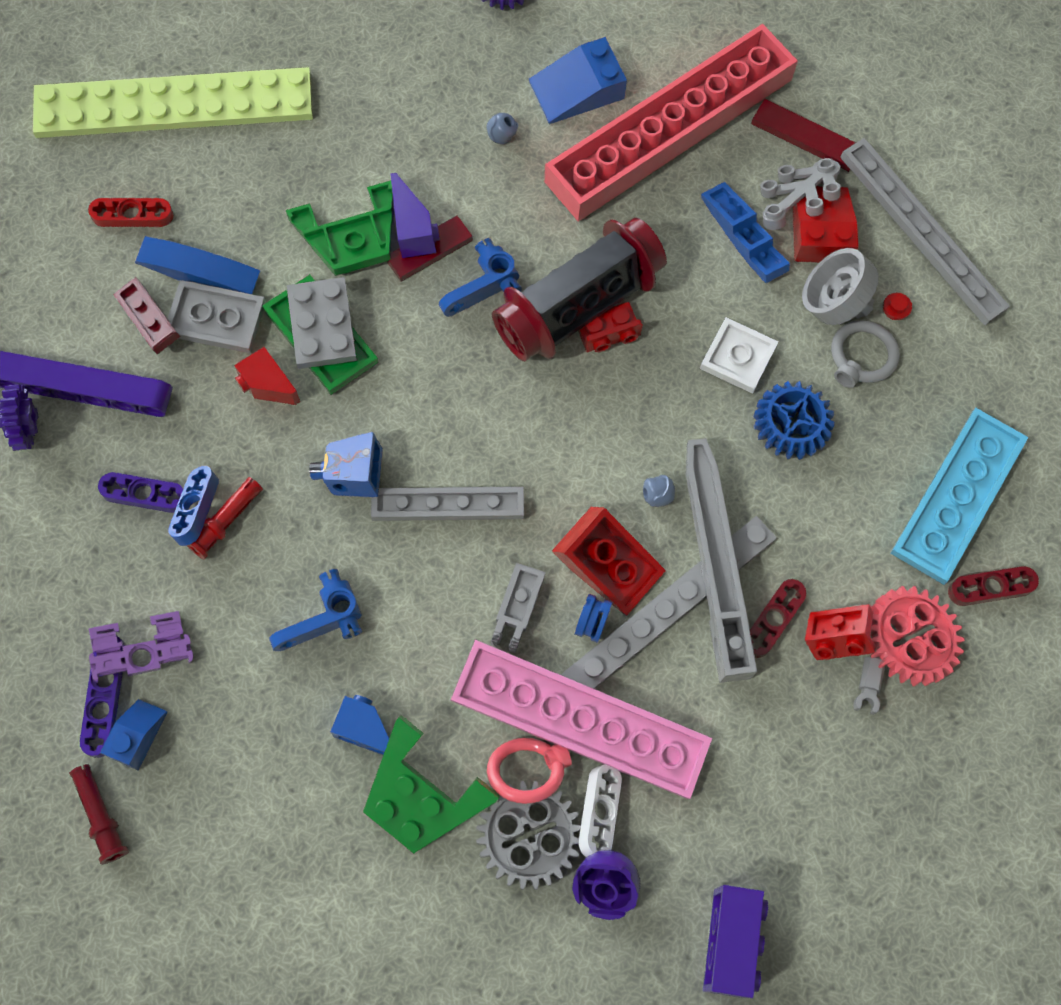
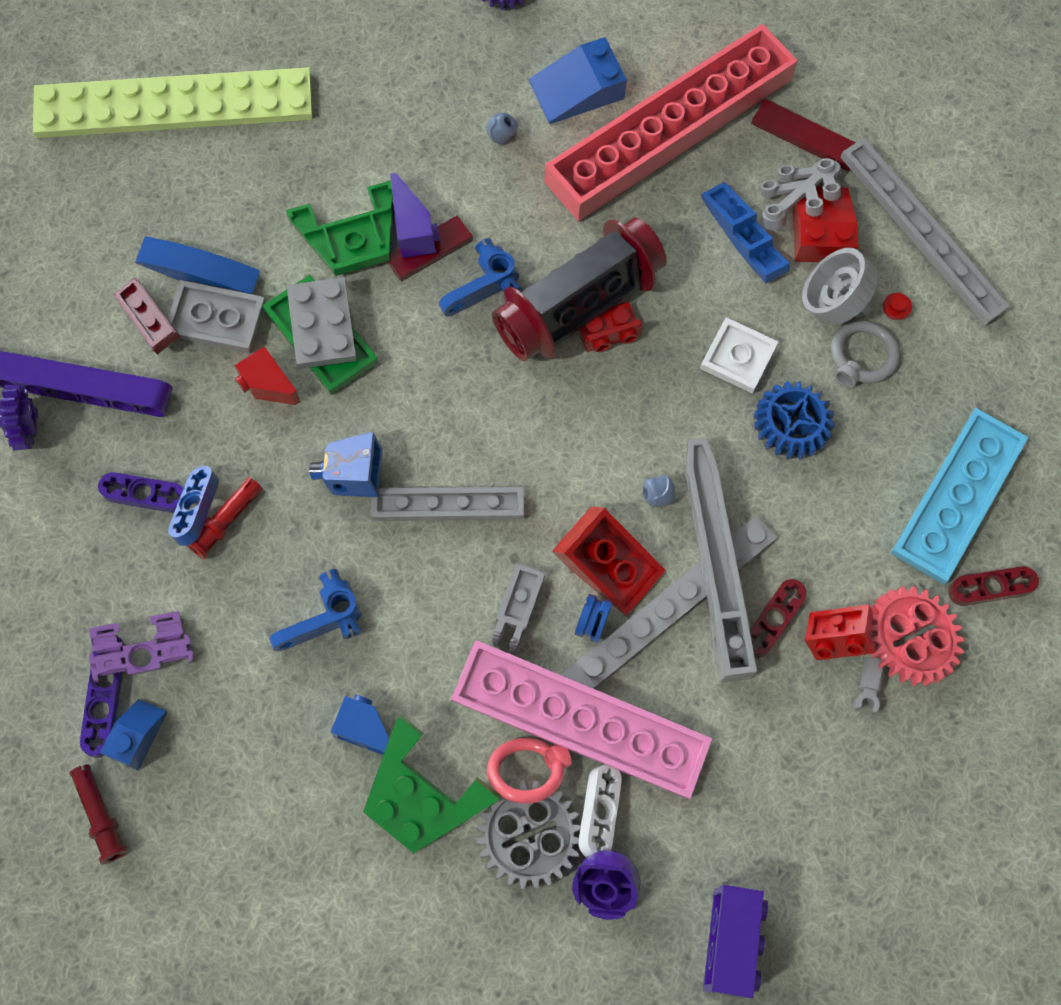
(122, 204): red beam -> none

